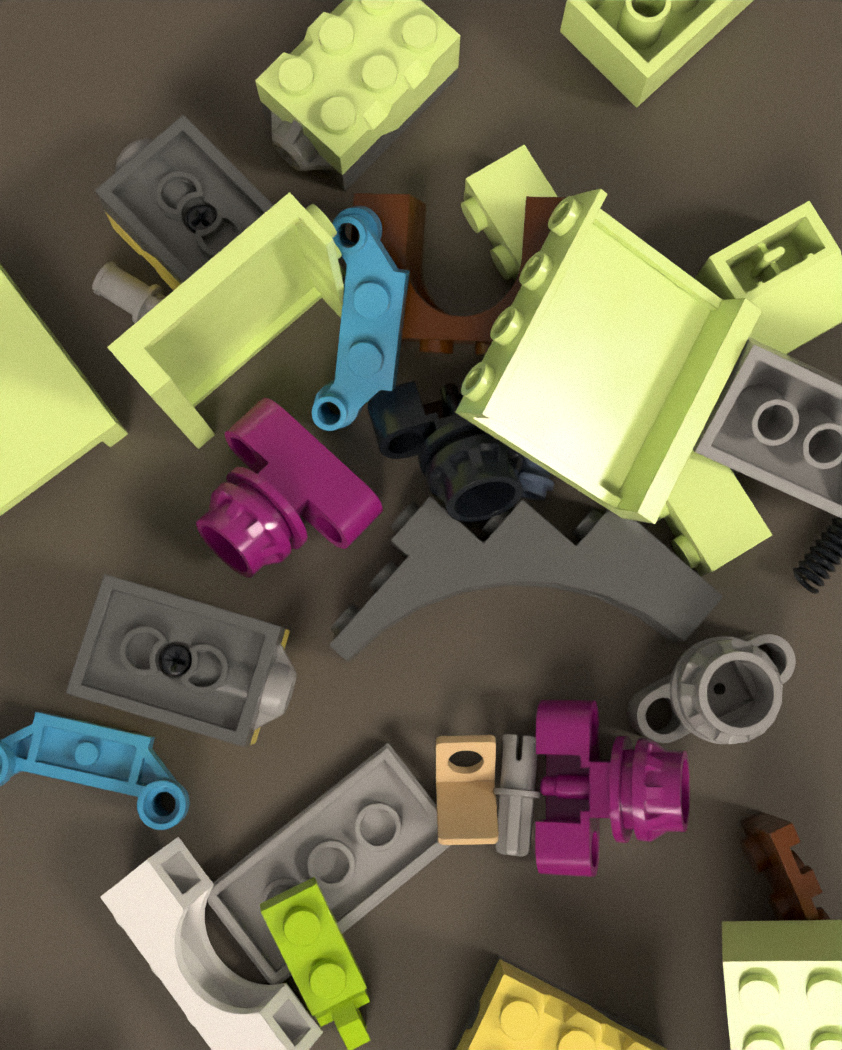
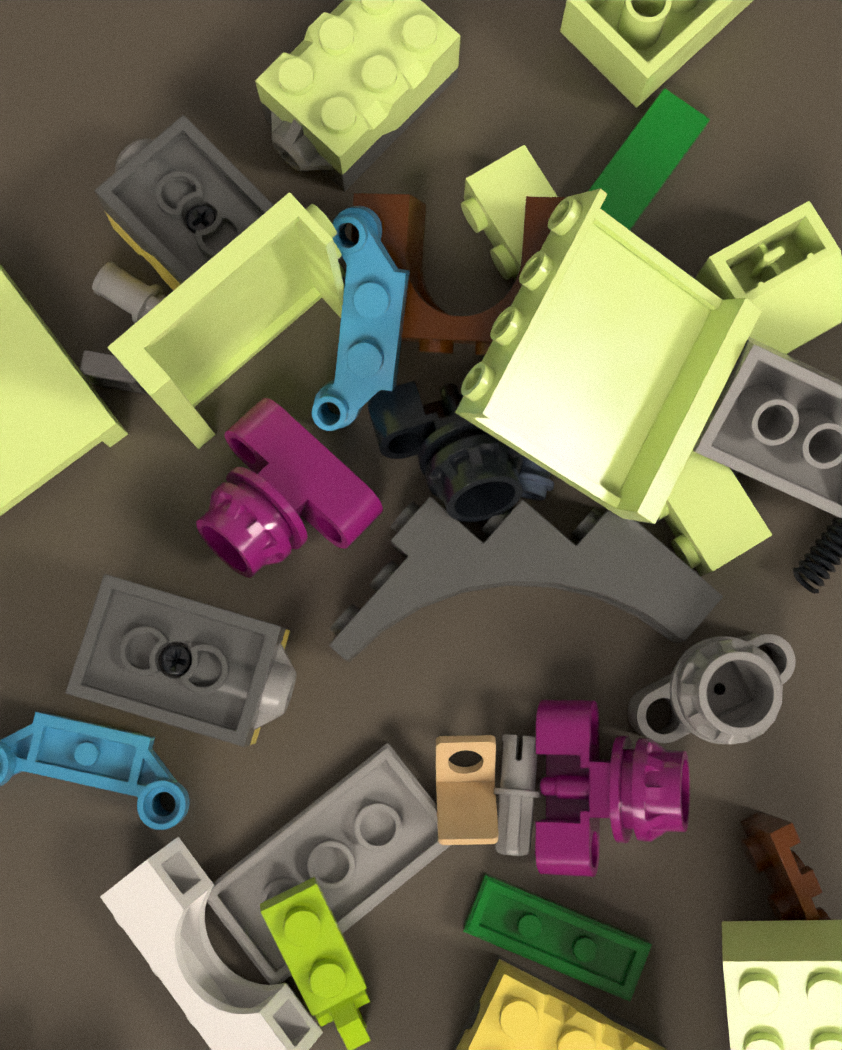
(108, 372): none -> flat silver tile
(557, 936): none -> green tile
(649, 157): none -> green tile

